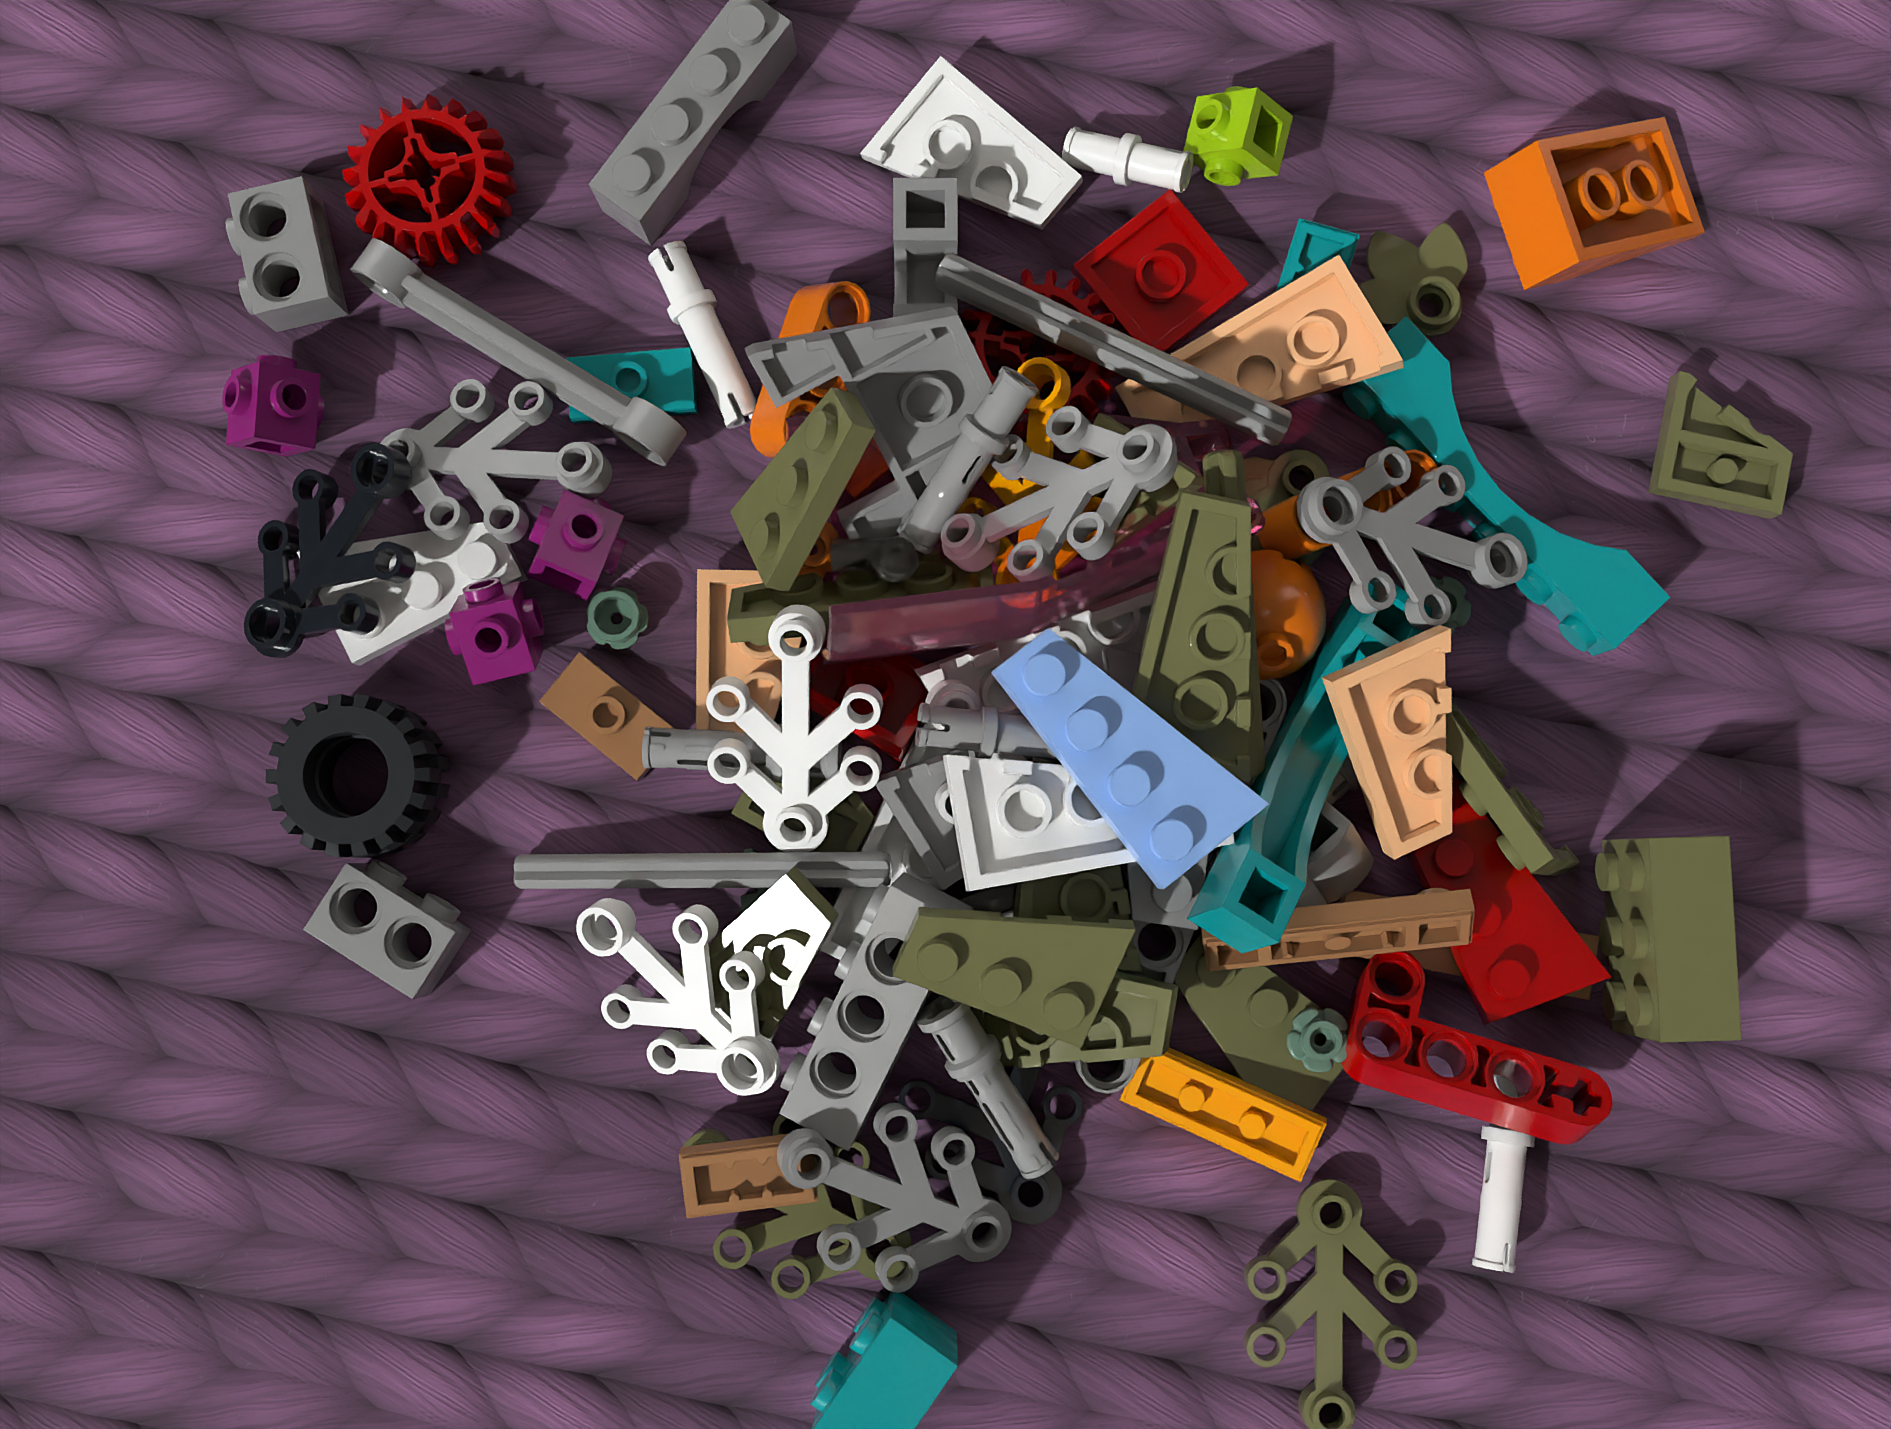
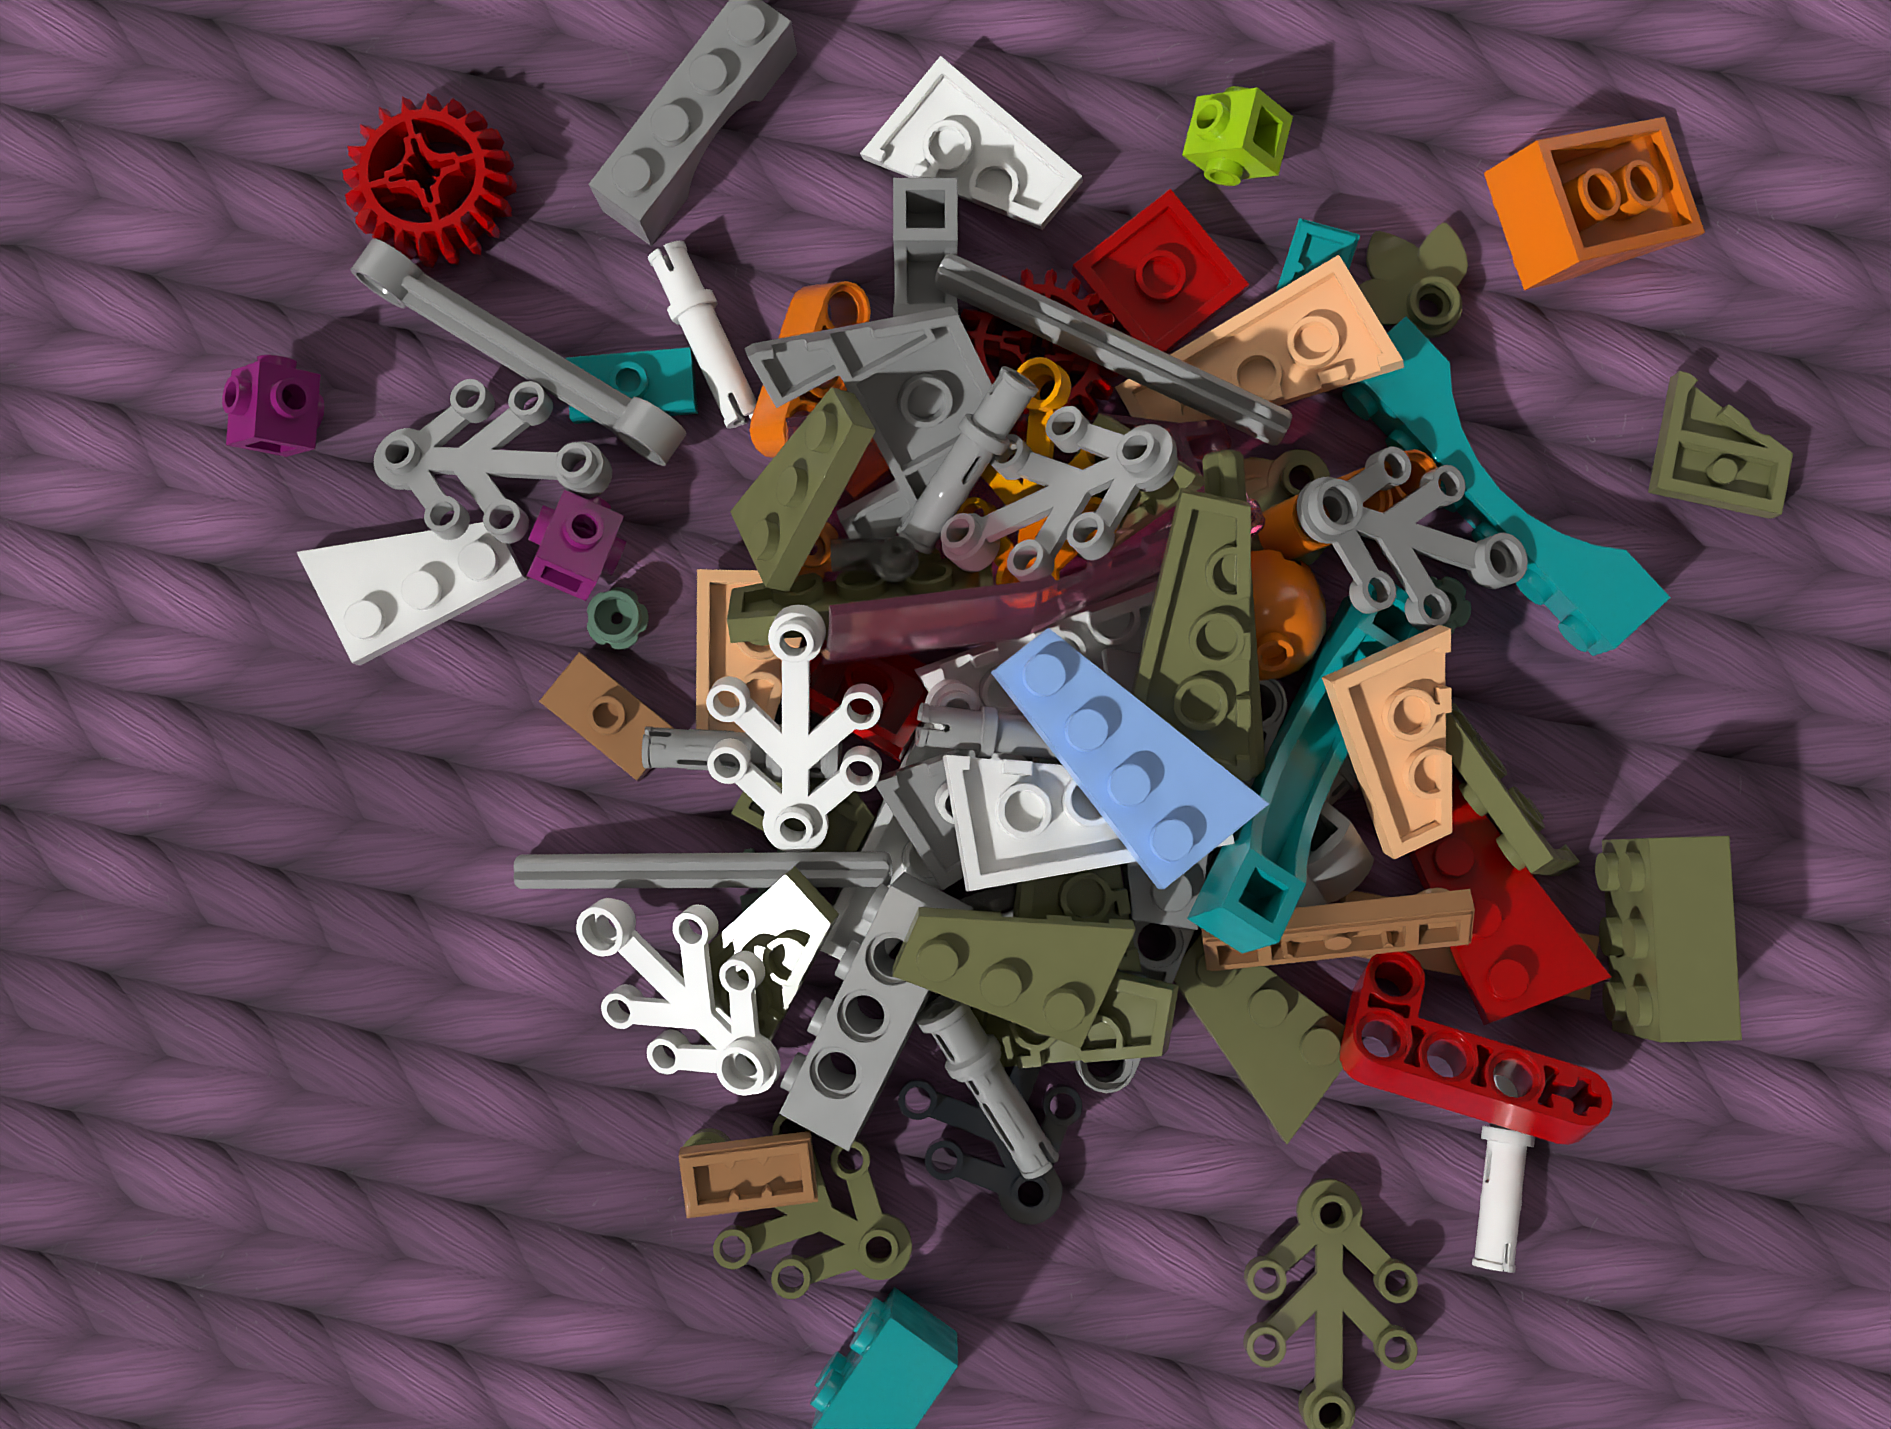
(283, 617): black plant -> none
(300, 250): light grey brick -> none
(308, 765): black tyre -> none
(382, 943): light grey brick -> none
(495, 630): magenta brick -> none
(905, 1201): light grey plant -> none
(1128, 159): white pin -> none
(1226, 1111): light orange tile -> none
(1302, 1033): sand green plate -> none

